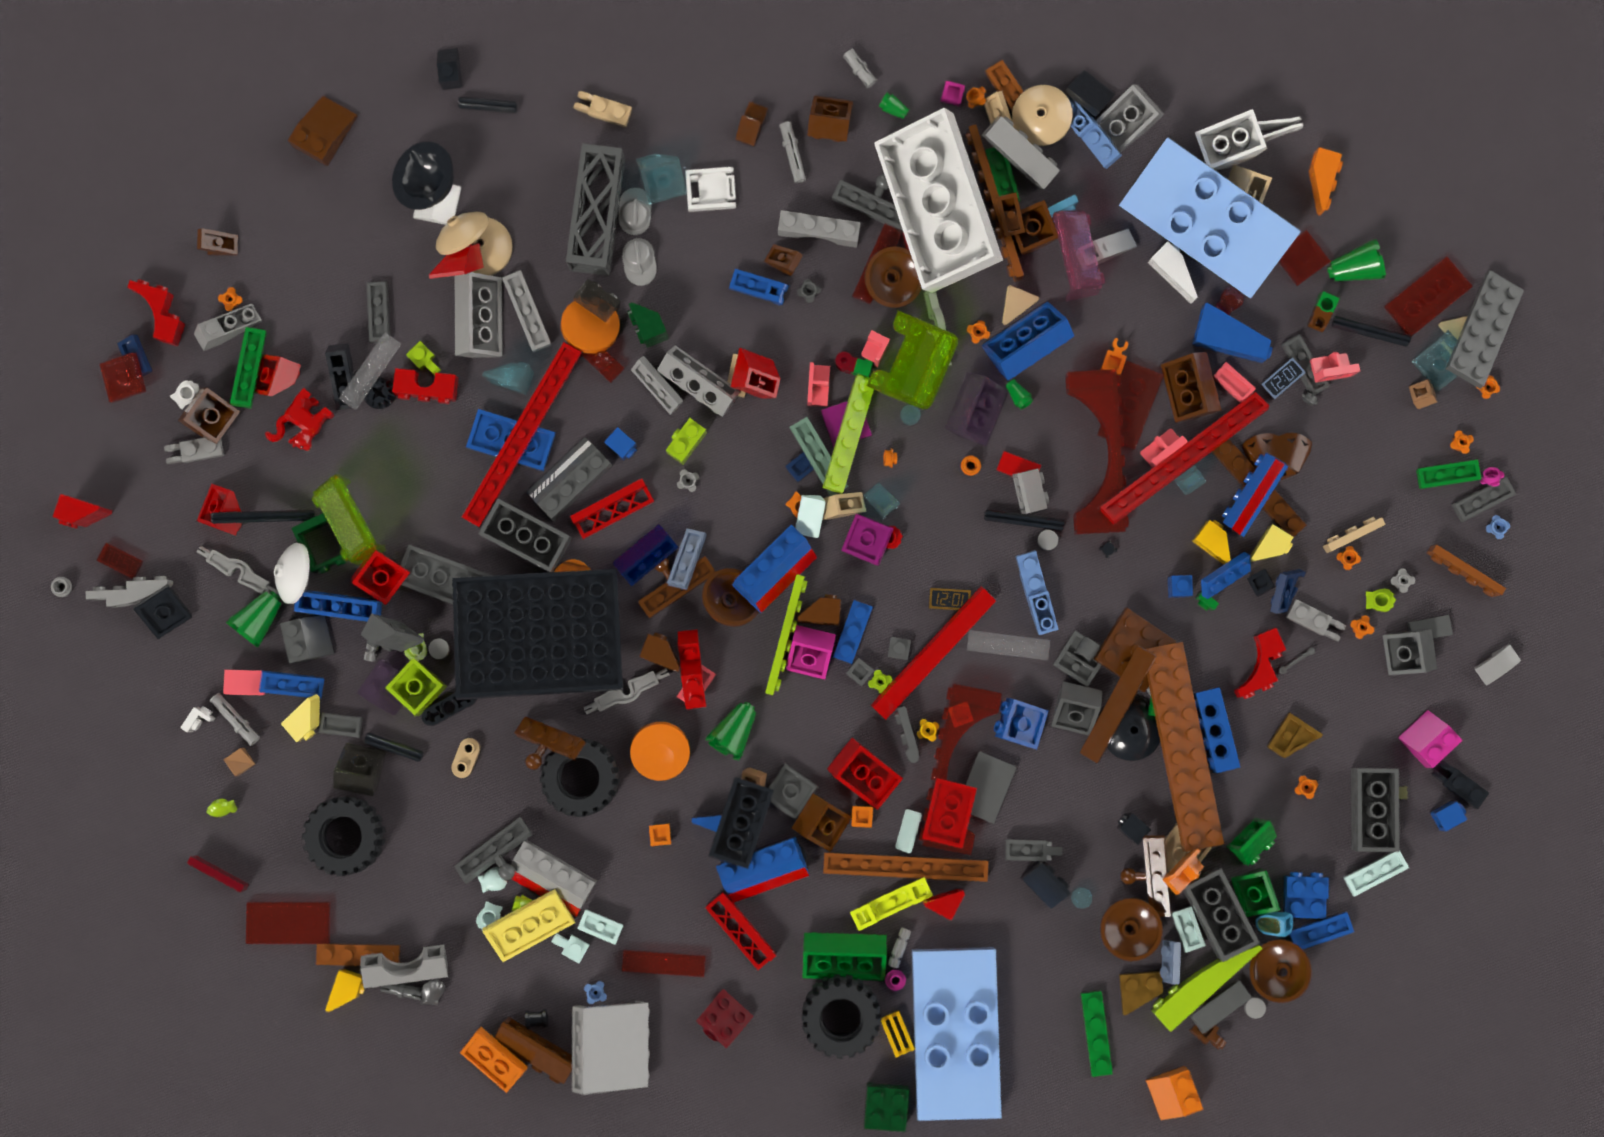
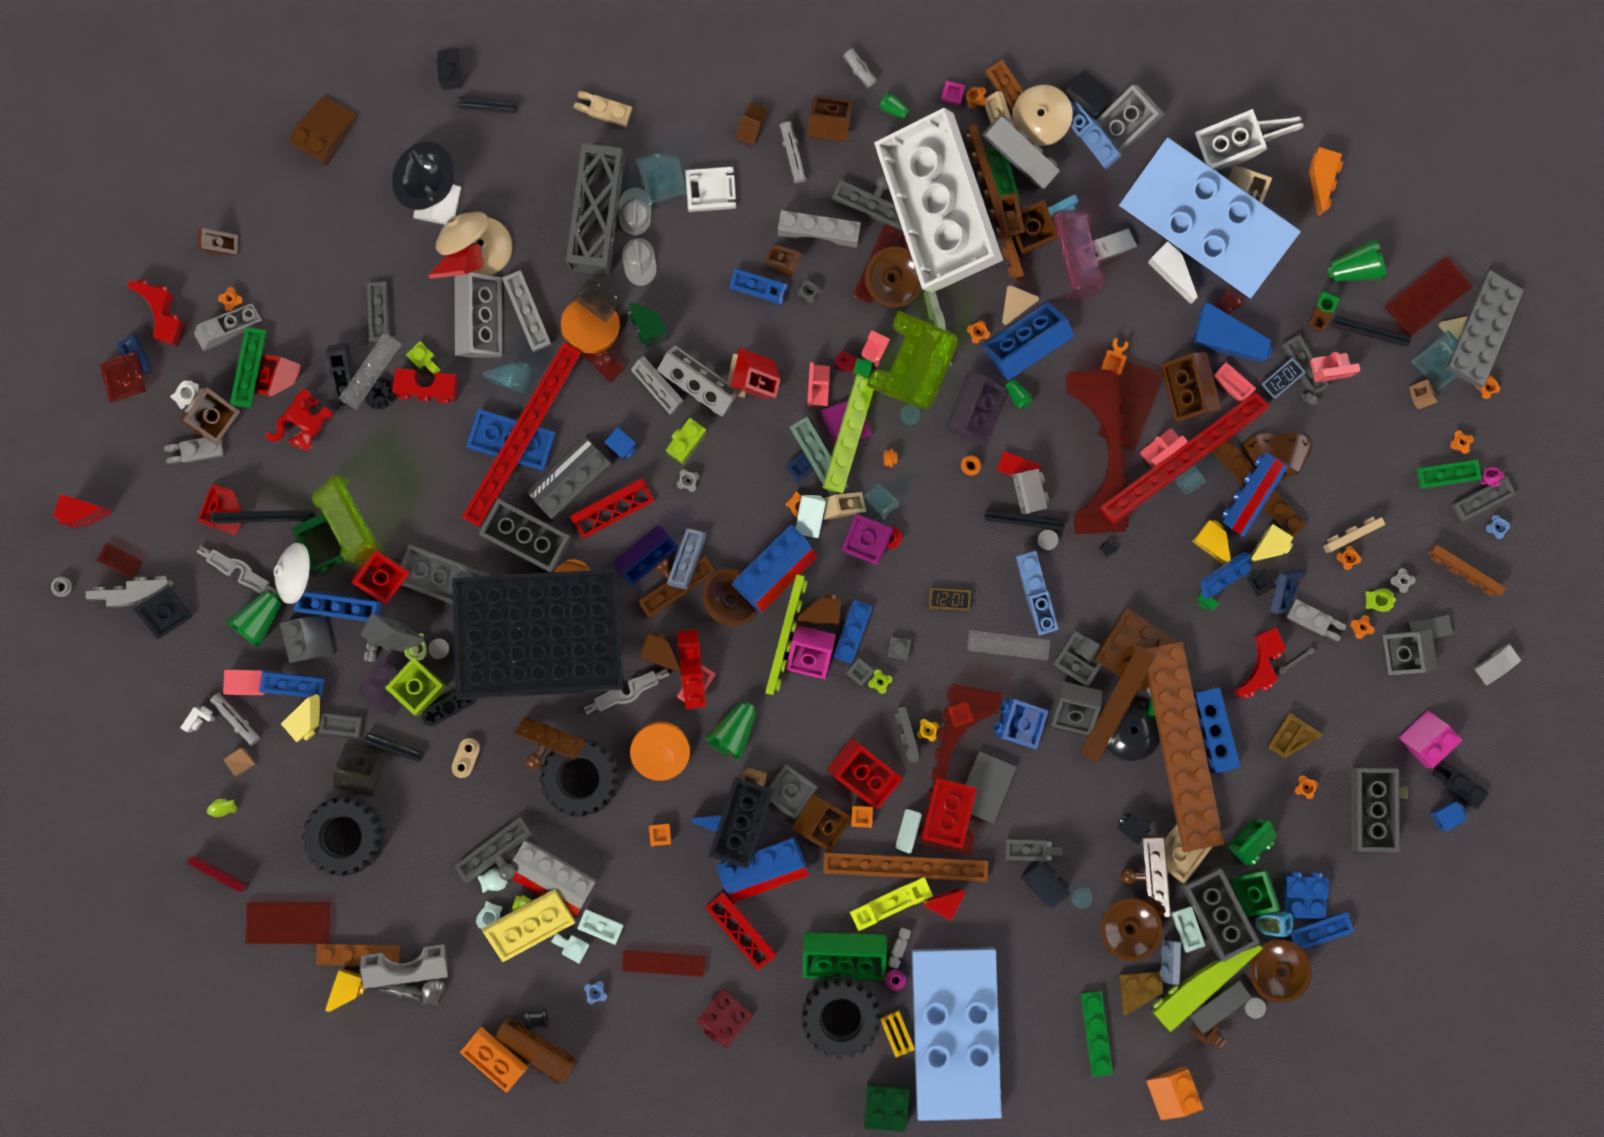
(610, 1047): light grey panel -> none
(933, 653): red tile -> none
(1180, 586): blue brick -> none
(1184, 872): orange panel -> none
(1303, 258): clear red tile -> none
(1375, 872): light aqua plate -> none

